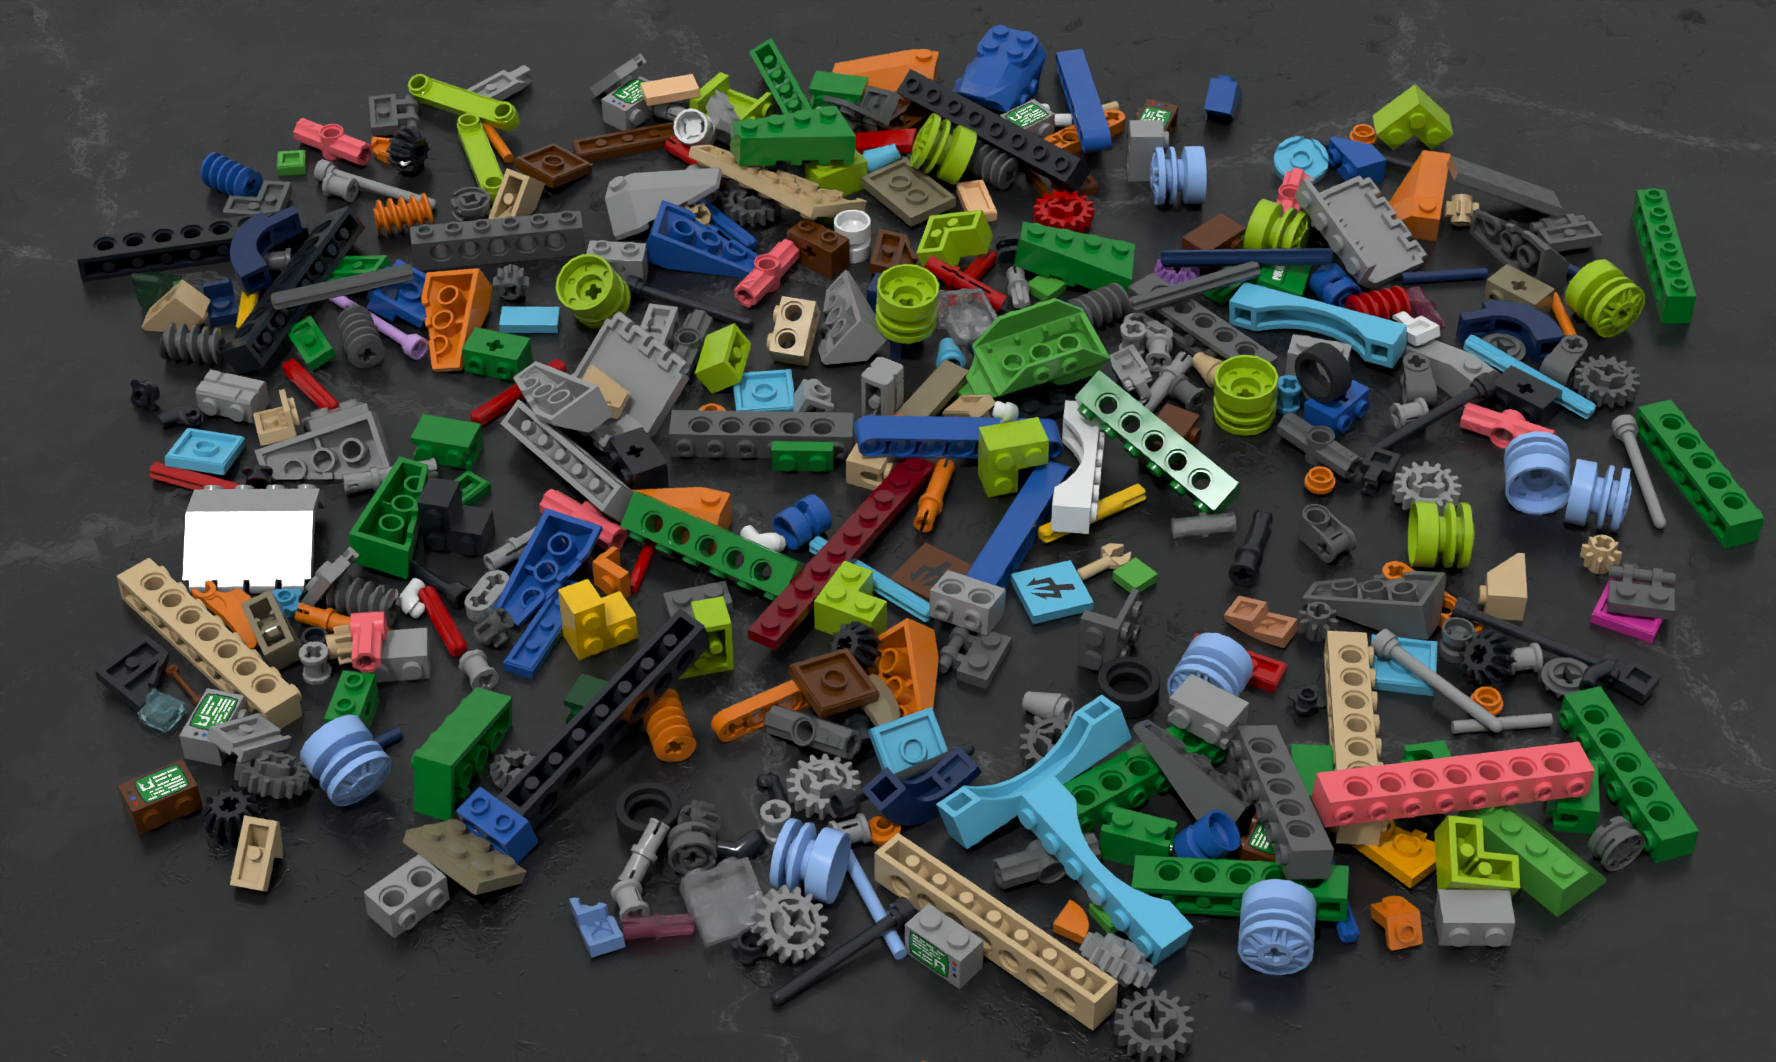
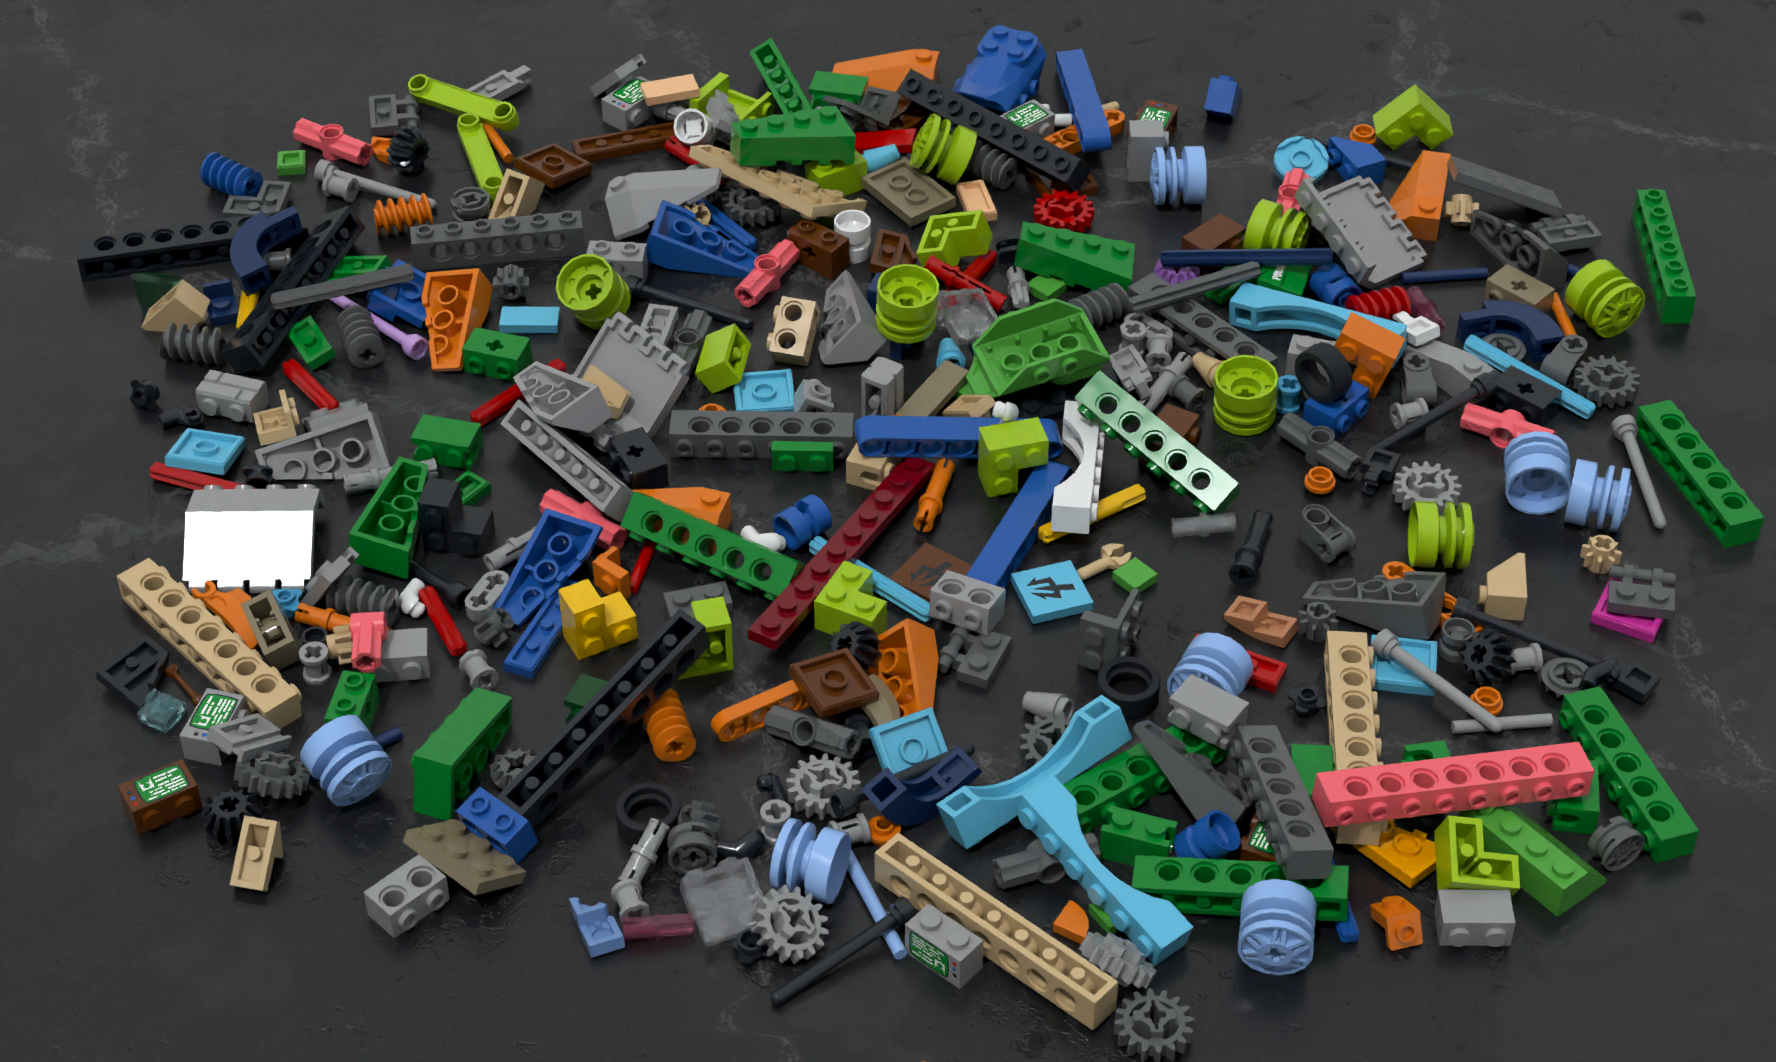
(1369, 349): none -> orange brick

